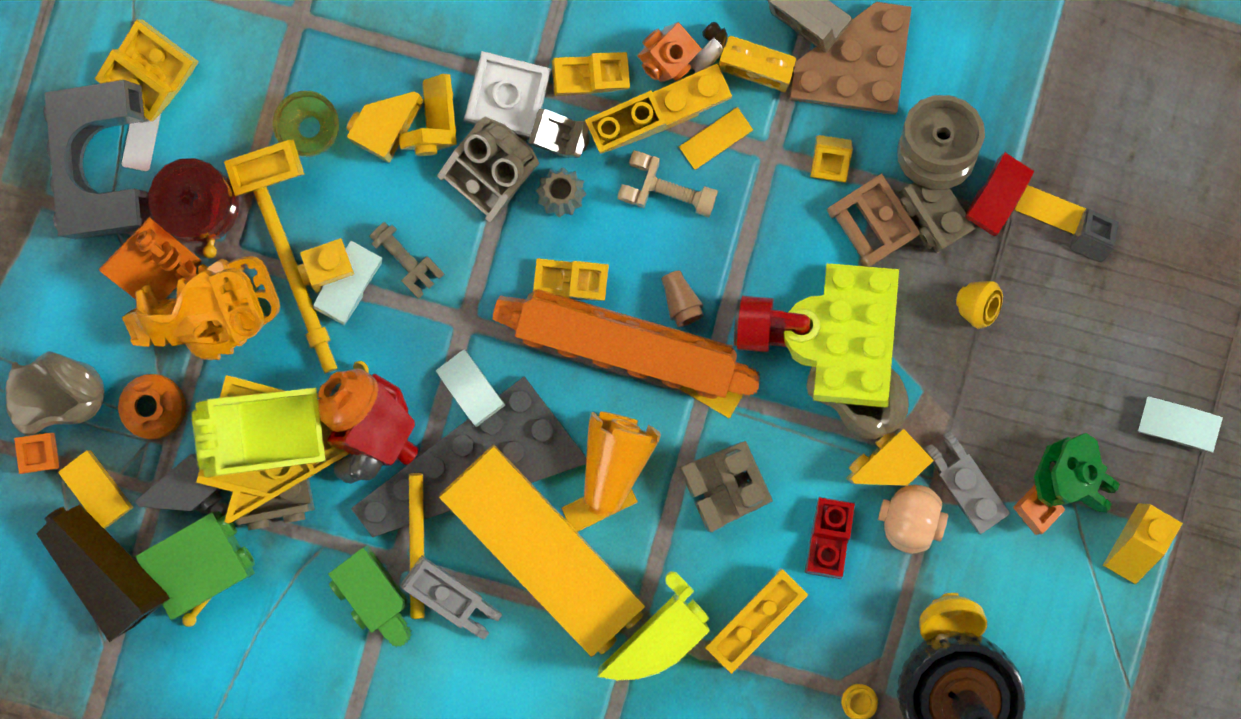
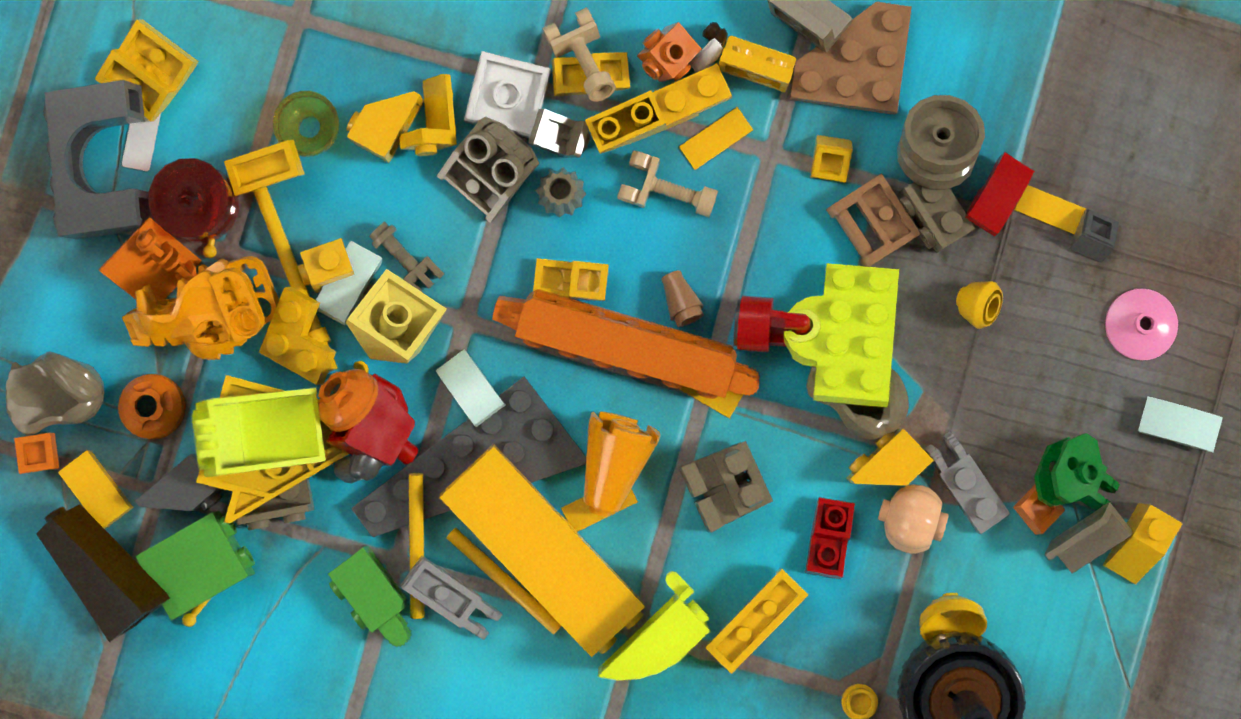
(289, 341): none -> yellow plate
(394, 320): none -> light yellow slope
(503, 580): none -> yellow bar
(598, 84): none -> tan bar
(1089, 538): none -> dark tan panel
(1124, 327): none -> bright pink dish

